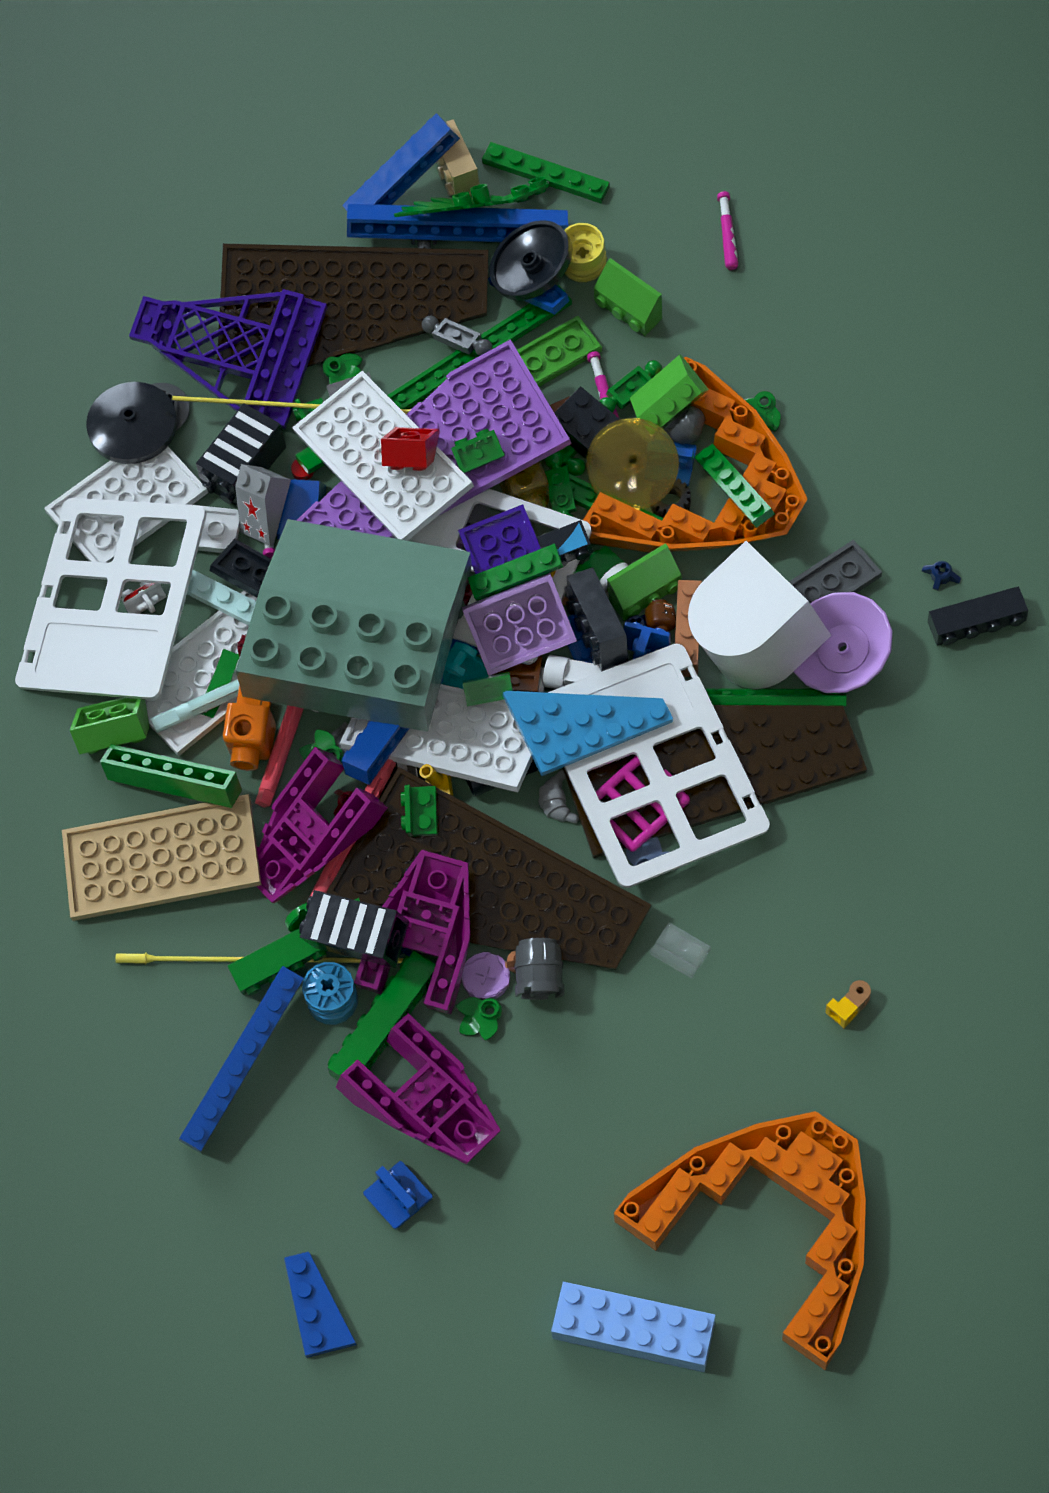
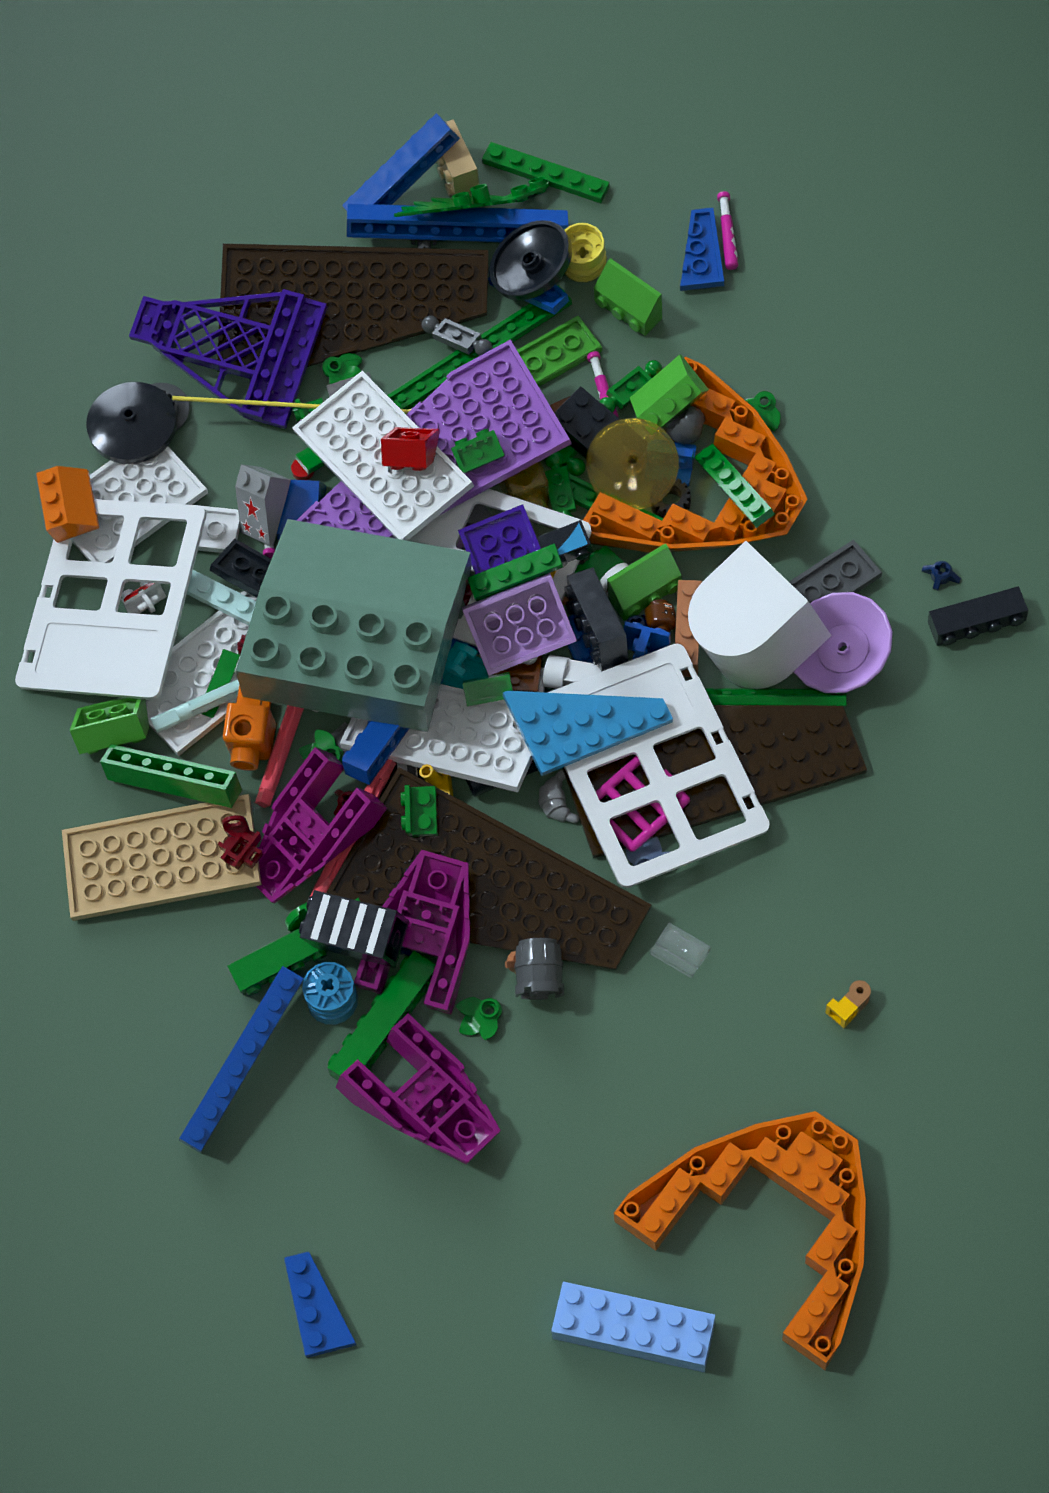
(67, 502): none -> orange slope
(146, 958): light yellow piece -> none
(237, 834): none -> dark red piece
(245, 440): black brick -> none
(397, 1194): blue bracket -> none
(485, 976): lavender tile -> none
(702, 255): none -> blue wing

